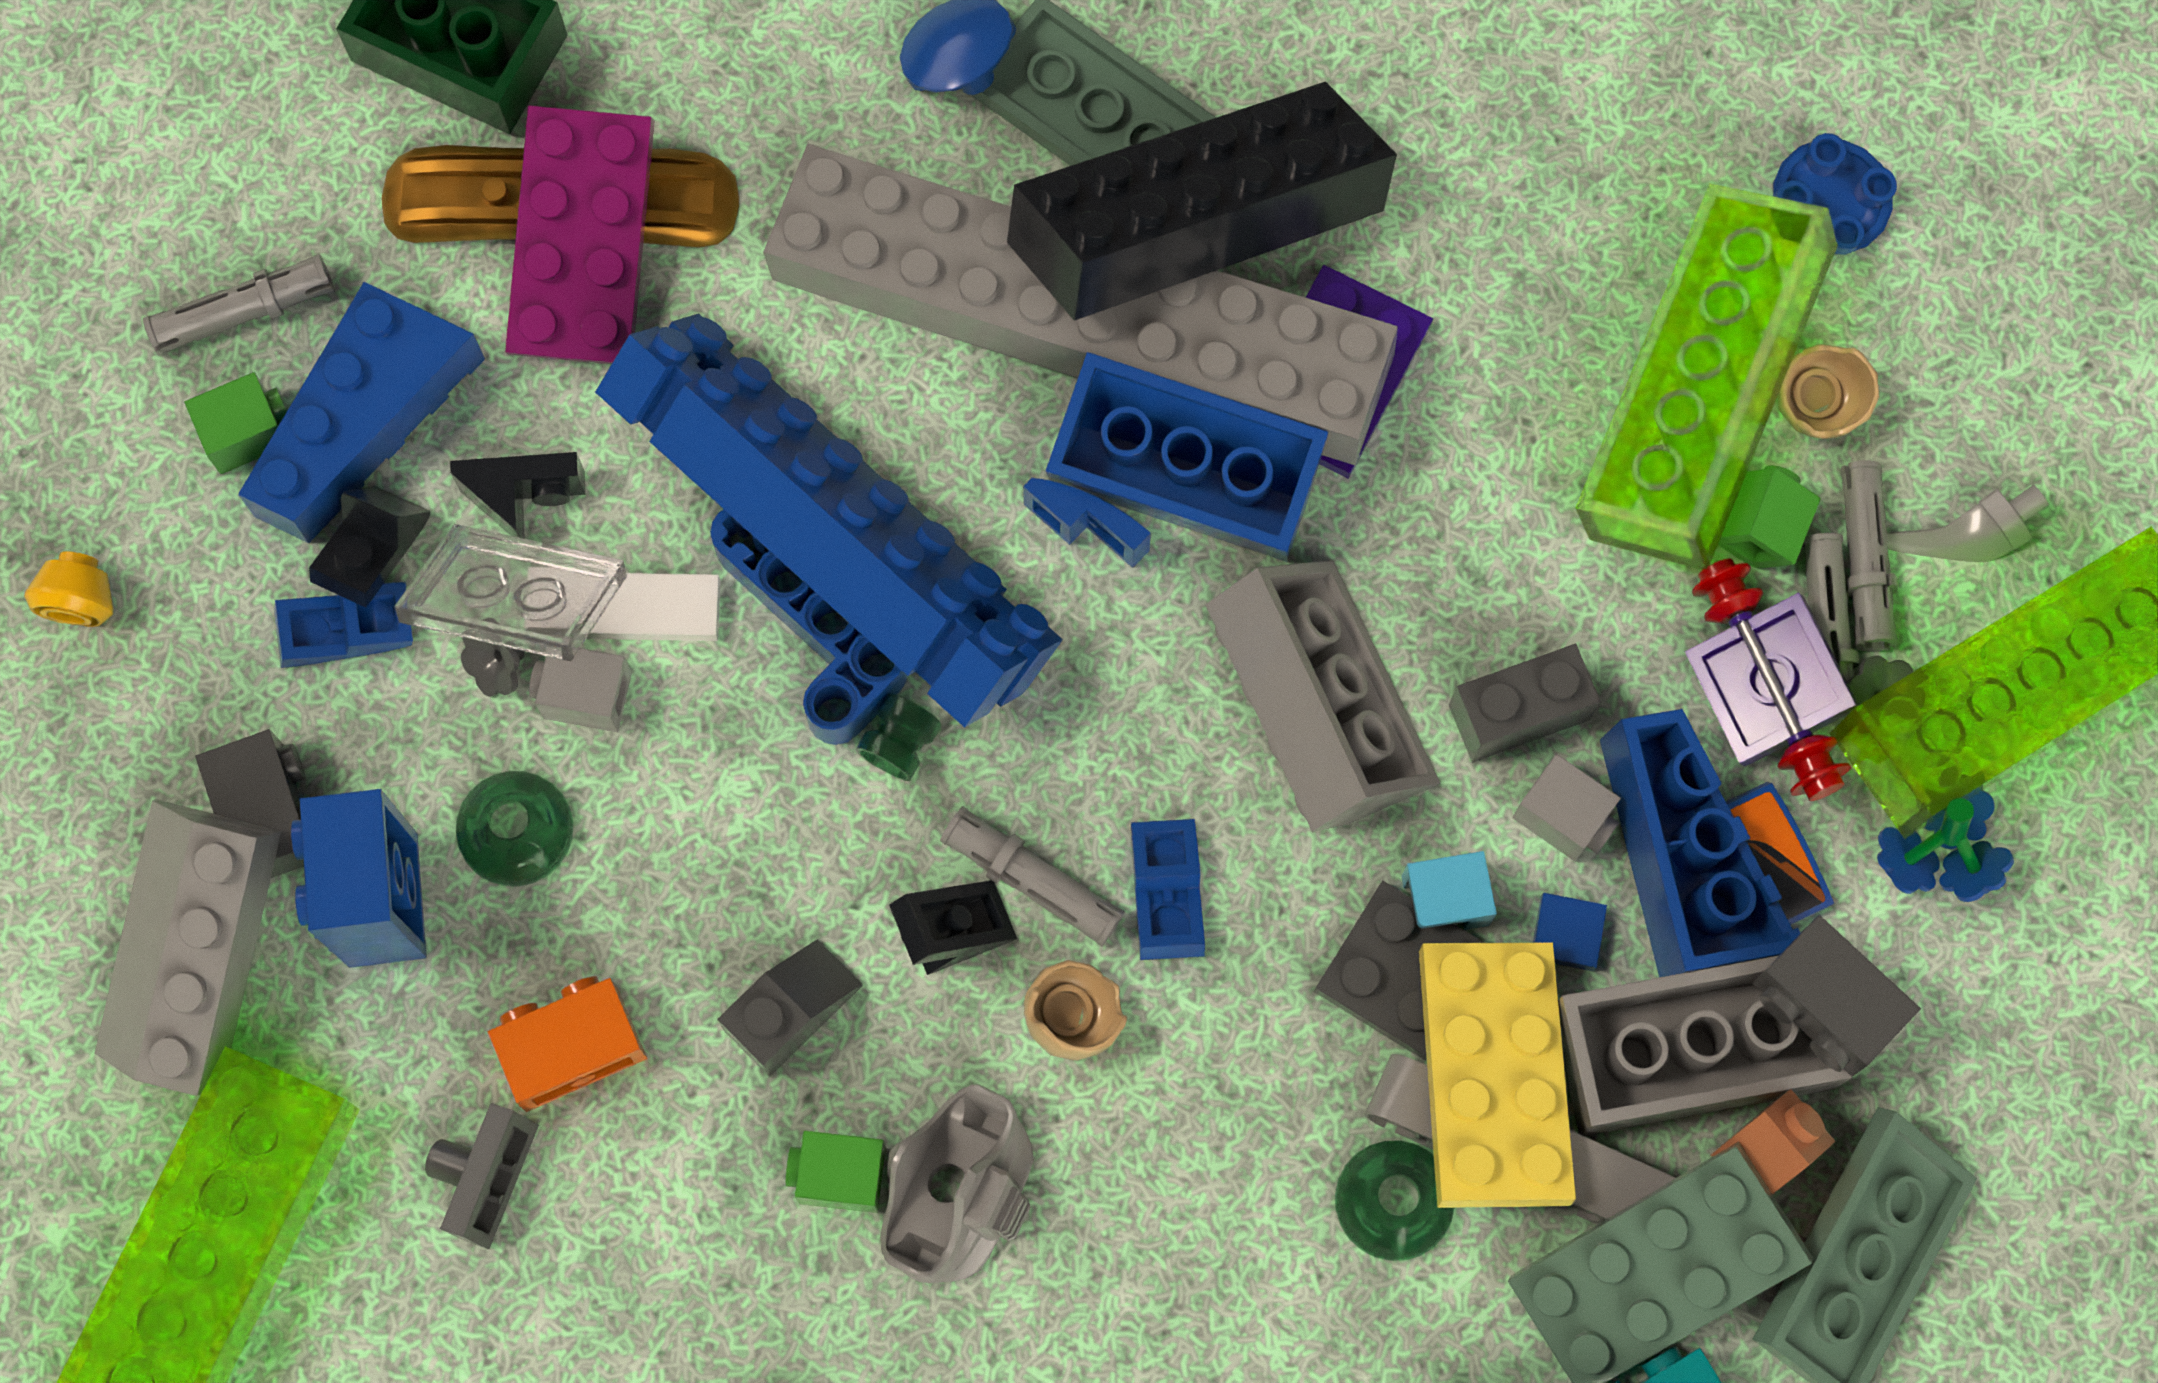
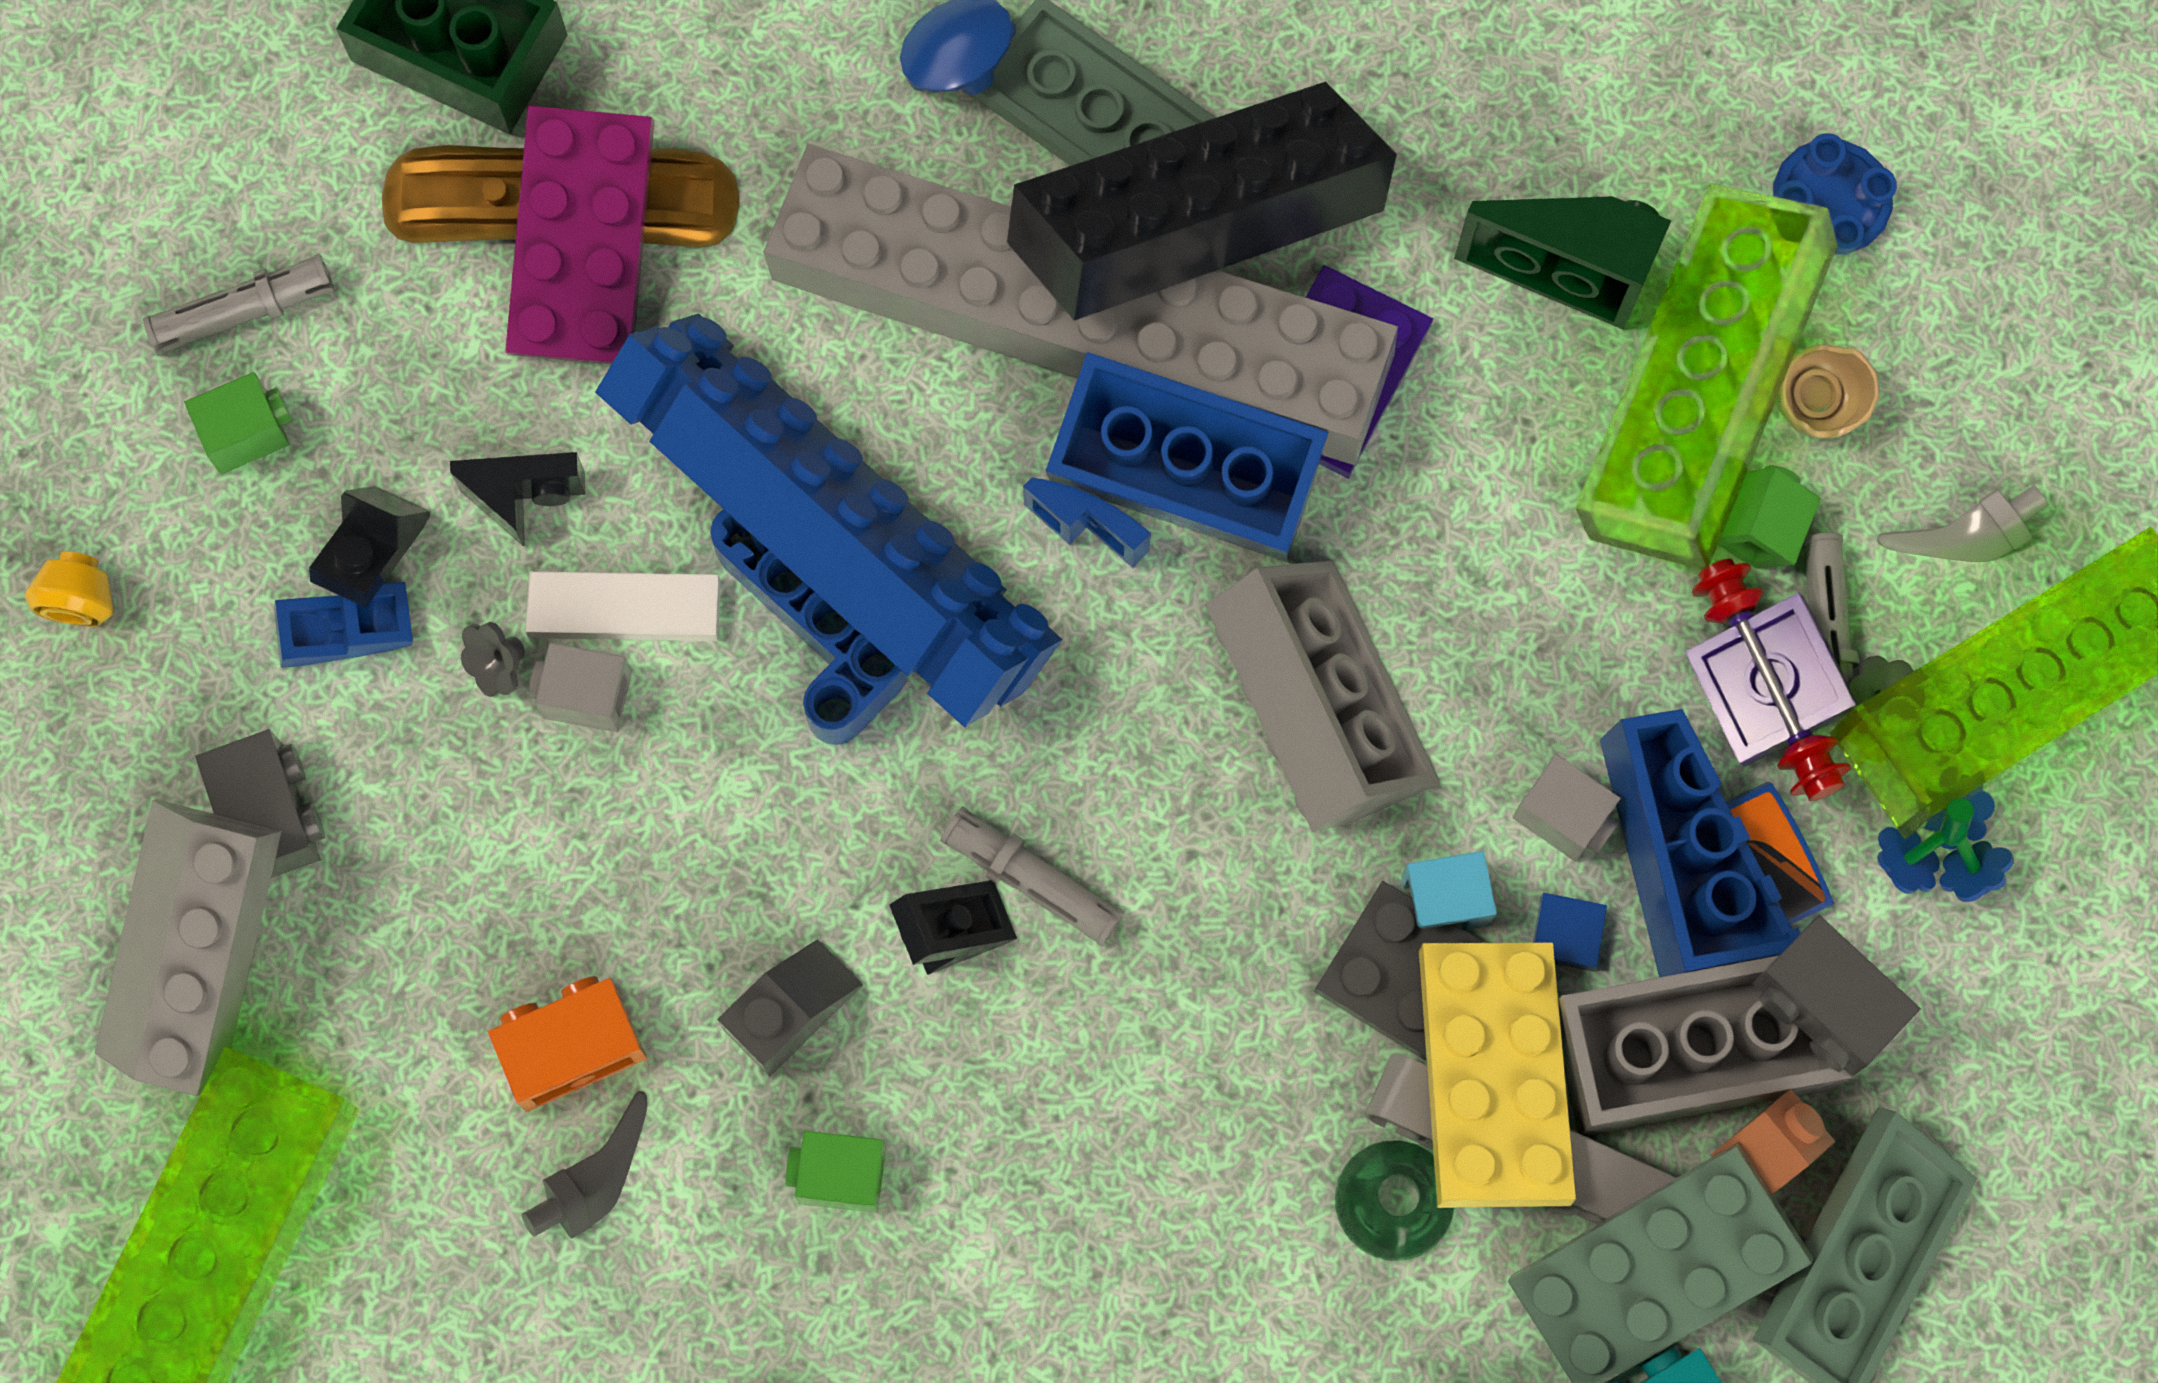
(356, 408): blue wedge -> none
(360, 878): blue brick -> none
(482, 1174): dark grey tile -> none
(511, 592): clear tile -> none
(534, 851): clear green piece -> none
(591, 1187): none -> dark grey bar
(900, 733): clear green wheel -> none
(955, 1238): light grey piece -> none
(1055, 1008): tan hair -> none
(1167, 889): blue slope -> none
(1524, 702): dark grey brick -> none
(1567, 249): none -> dark green slope
(1870, 579): light grey pin -> none

